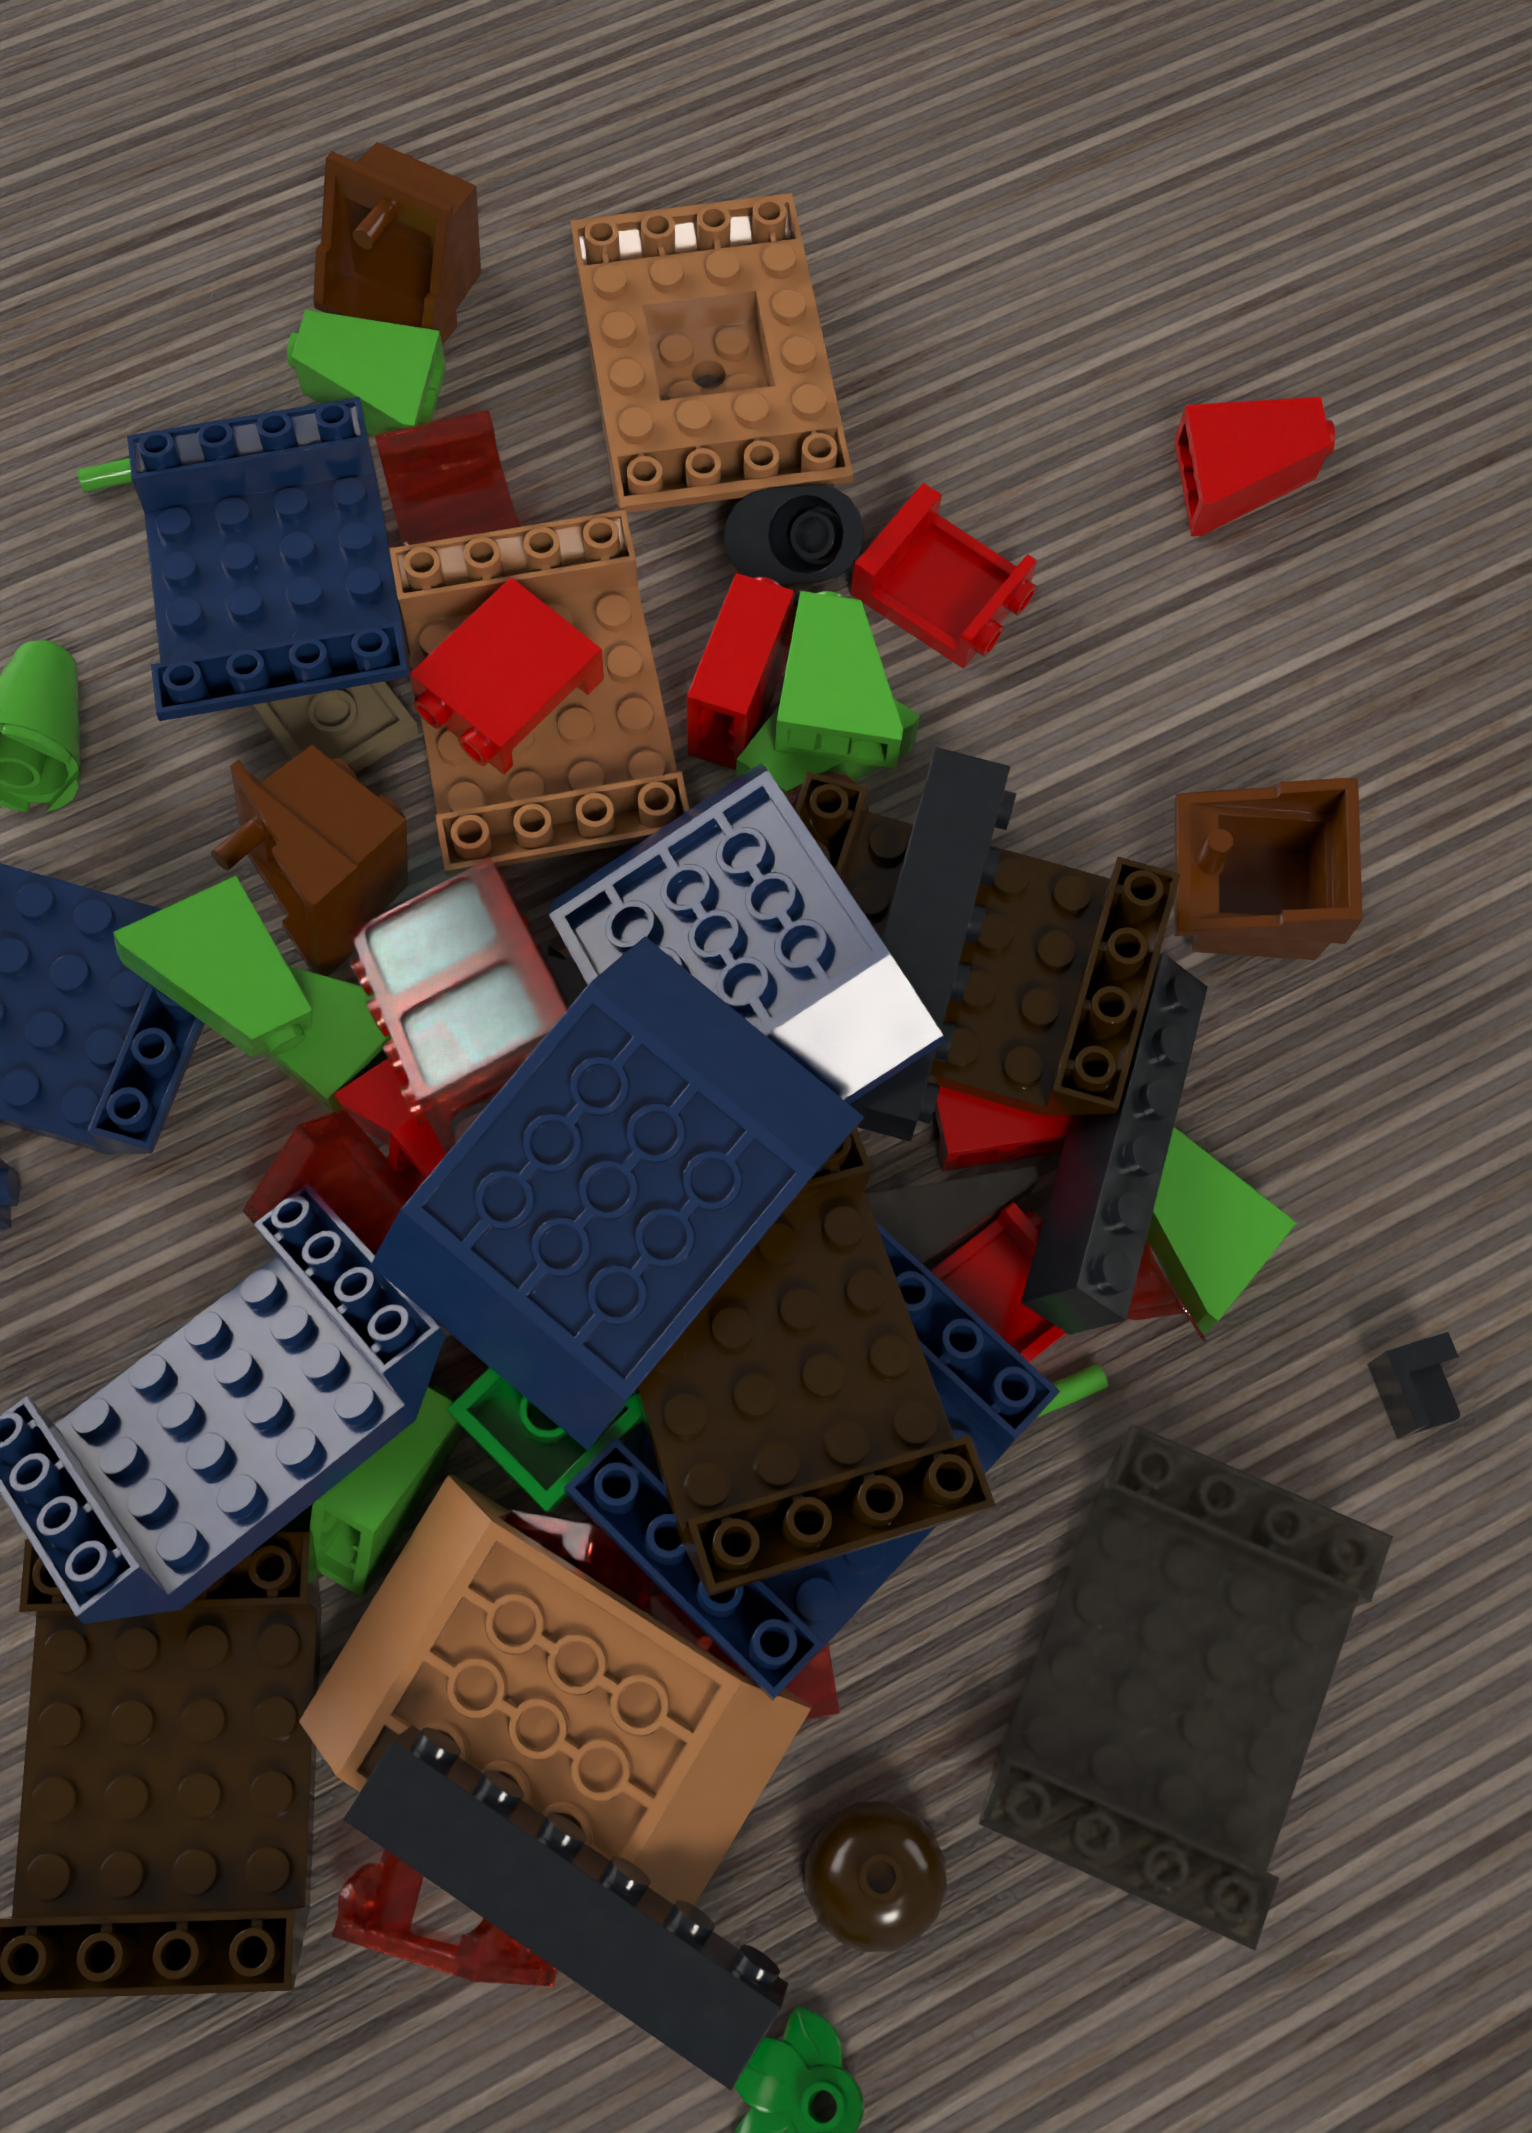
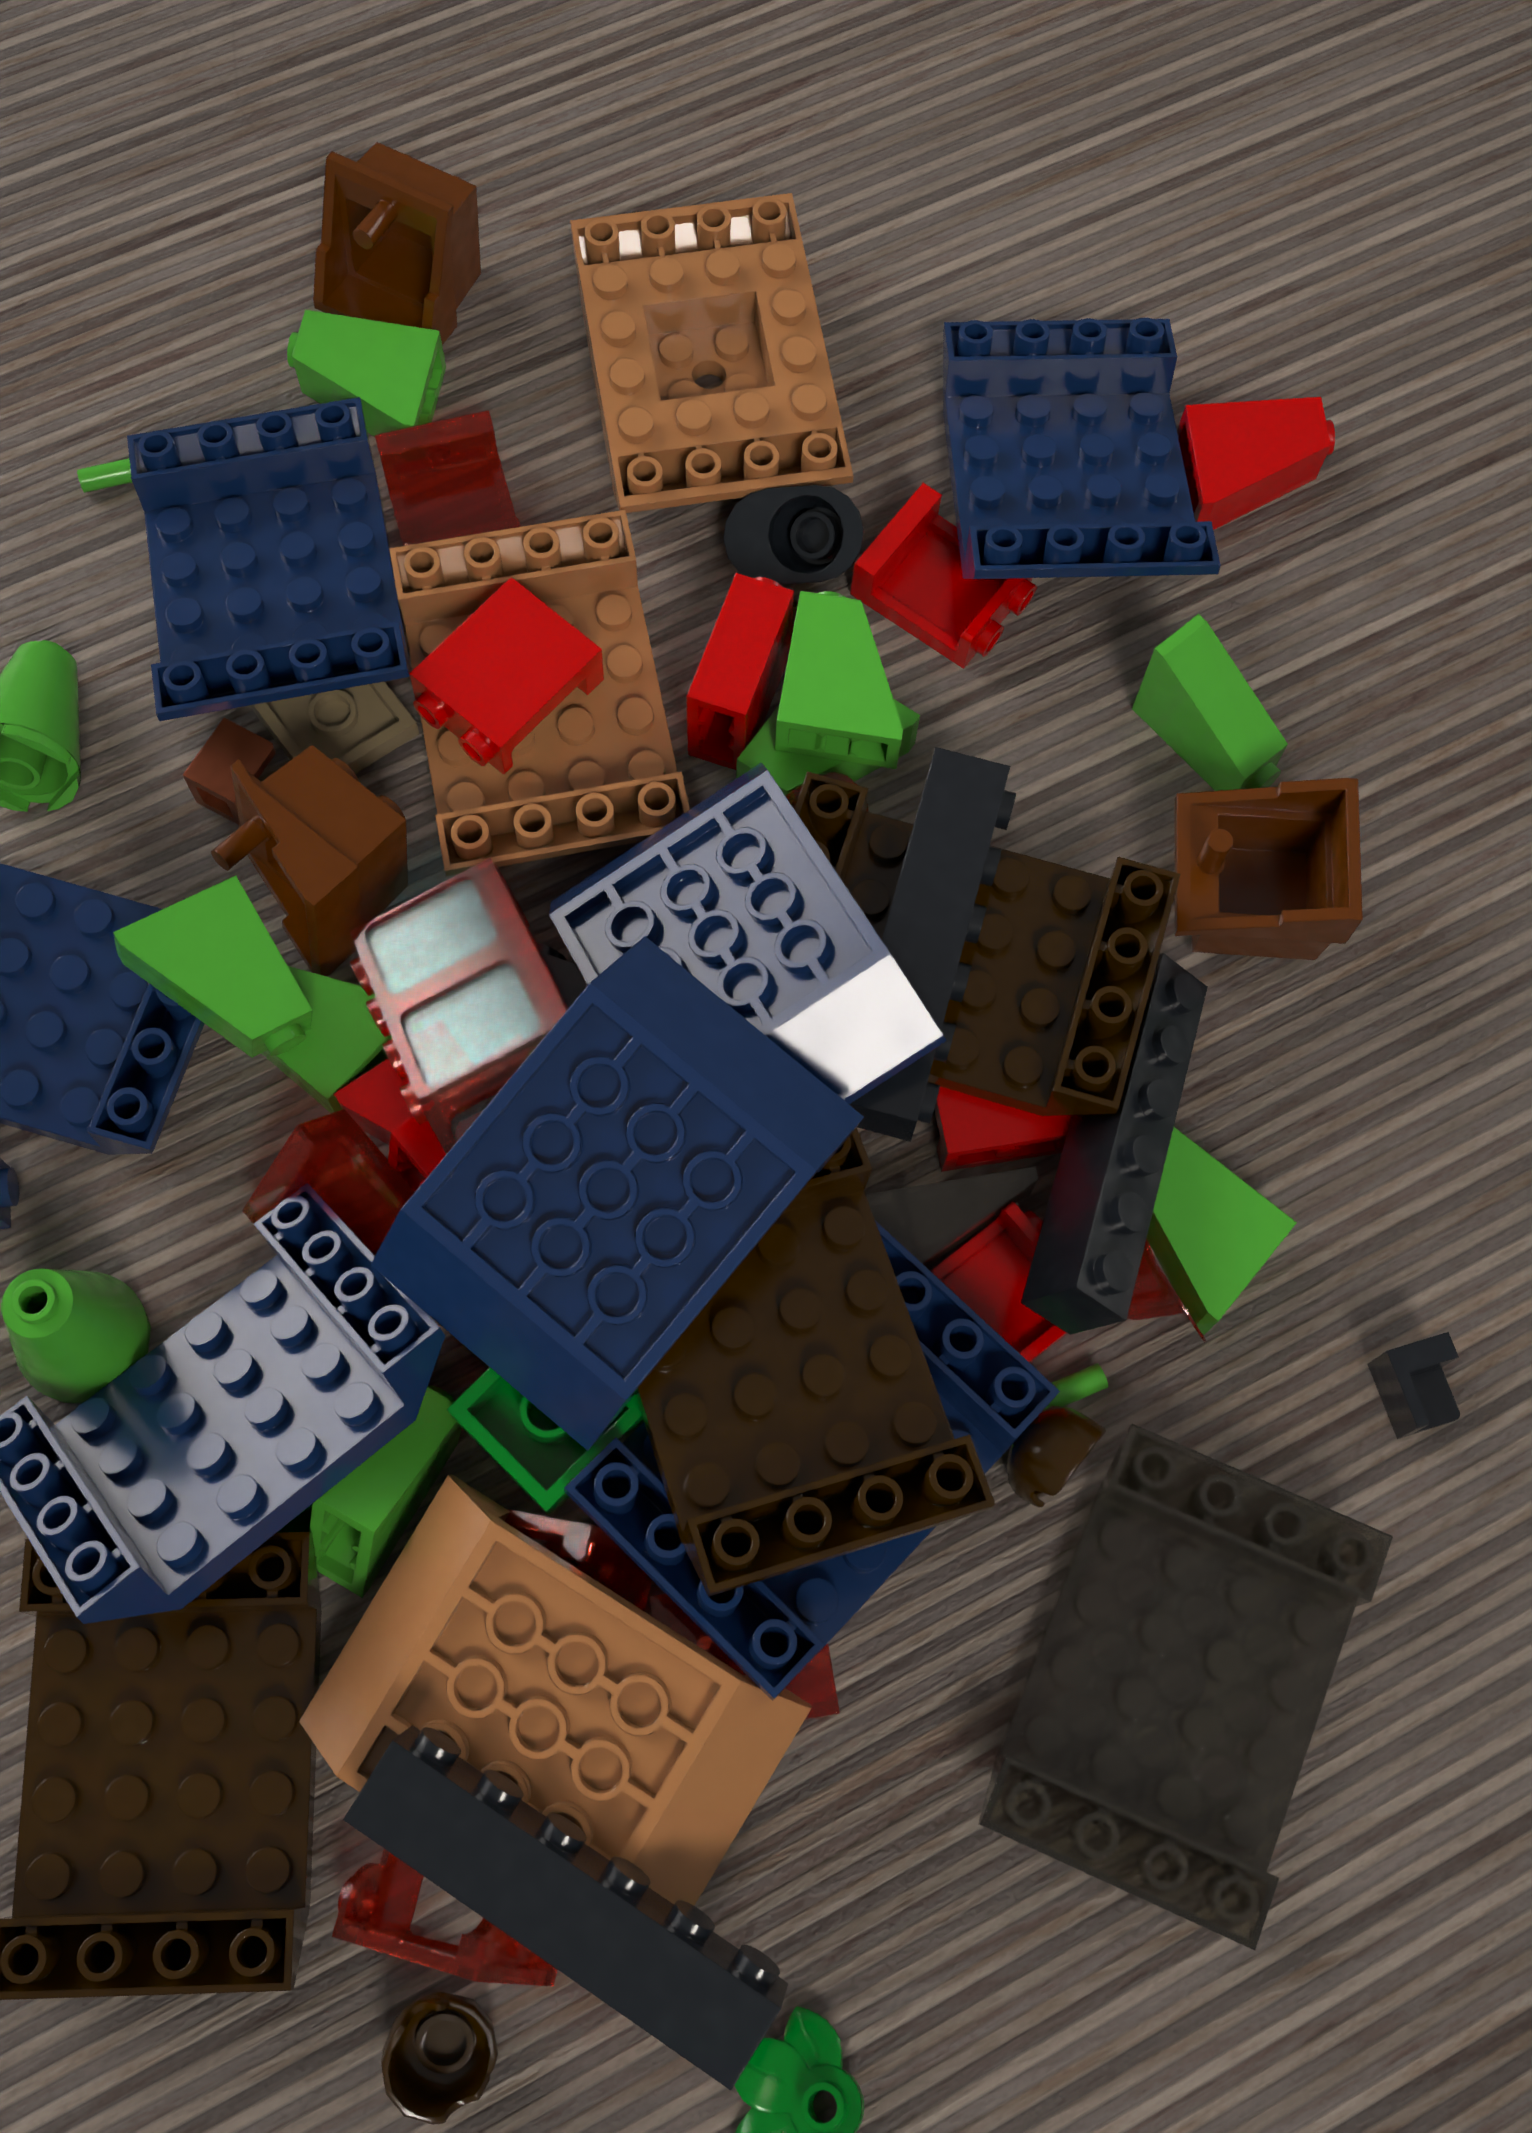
(73, 1330): none -> bright green cone
(210, 771): none -> copper panel
(438, 2056): none -> dark brown hair
(875, 1876): dark brown cylinder -> none
(1050, 1452): none -> dark brown hair
(1068, 451): none -> dark blue slope
(1209, 711): none -> bright green slope

